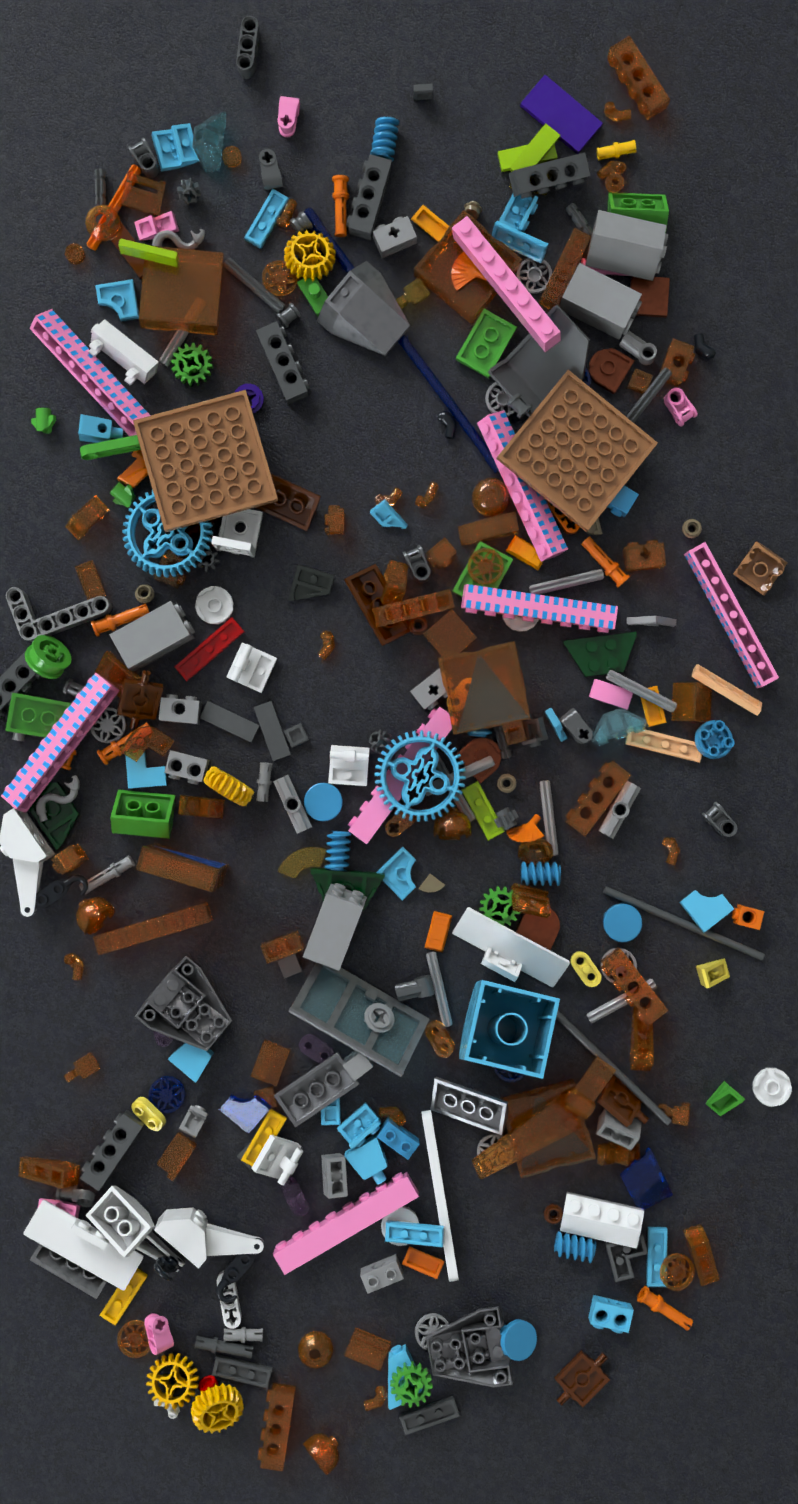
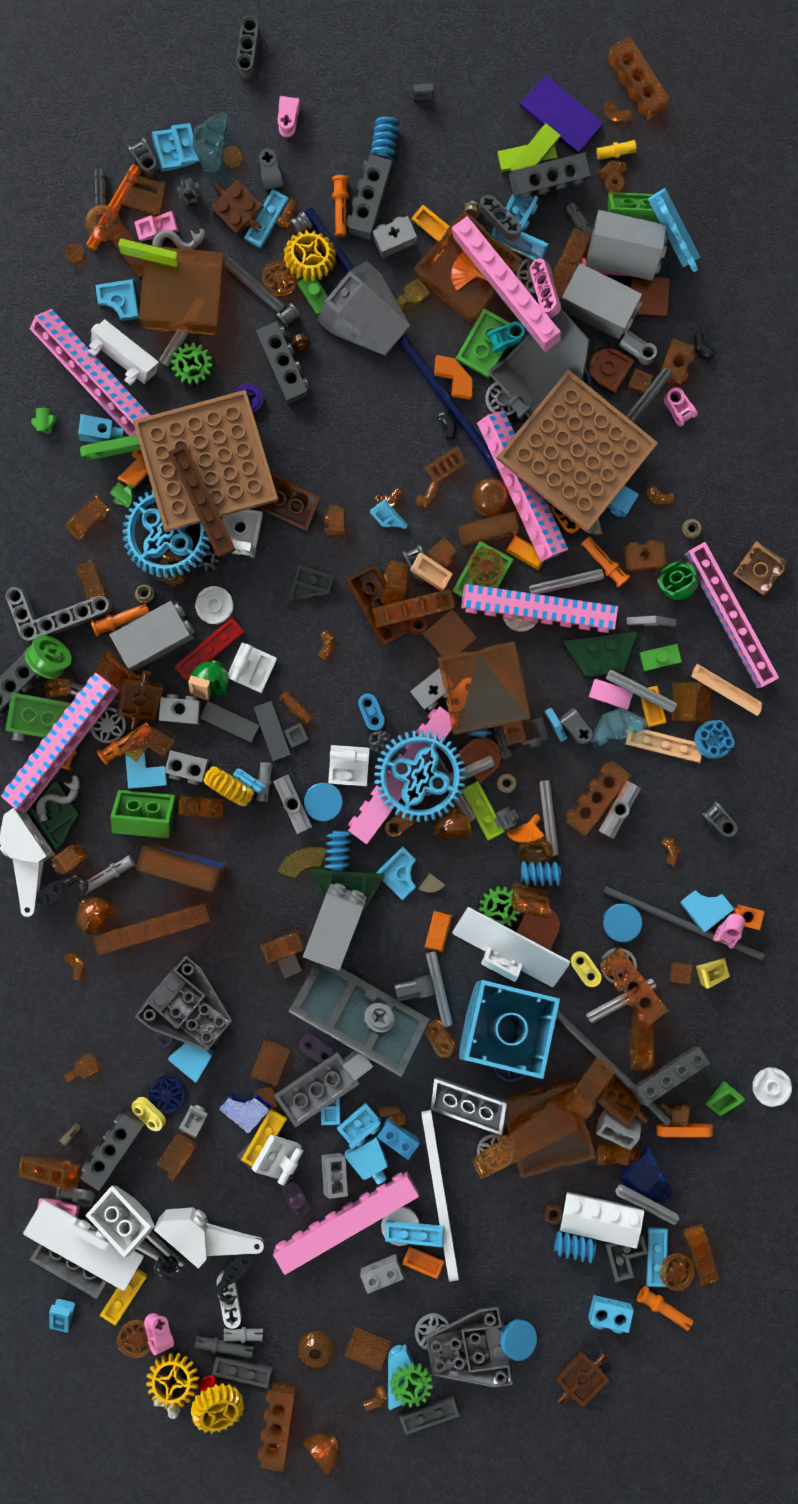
(57, 687): none -> clear orange beam
(61, 1315): none -> medium azure slope
(70, 1134): none -> dark tan tile
(199, 688): none -> light nougat tile
(201, 501): none -> reddish brown plate
(215, 674): none -> green cylinder
(237, 207): none -> reddish brown plate
(249, 781): none -> medium azure axle
(295, 707): none -> clear orange pin
(300, 342): none -> reddish brown plate
(371, 712): none -> dark azure plate
(431, 571): none -> light nougat tile
(460, 456): none -> clear orange slope
(461, 381): none -> orange tile
(501, 225): none -> dark grey beam
(505, 337): none -> teal piece
(542, 289): none -> bright pink beam
(647, 1204): none -> light grey axle
(659, 498): none -> clear orange arm
(660, 657): none -> bright green tile
(670, 1076): none -> dark grey brick
(675, 228): none -> medium azure fence
(678, 581): none -> green cylinder
(680, 973): none -> clear orange plate
(691, 1130): none -> orange beam
(730, 930): none -> bright pink piece

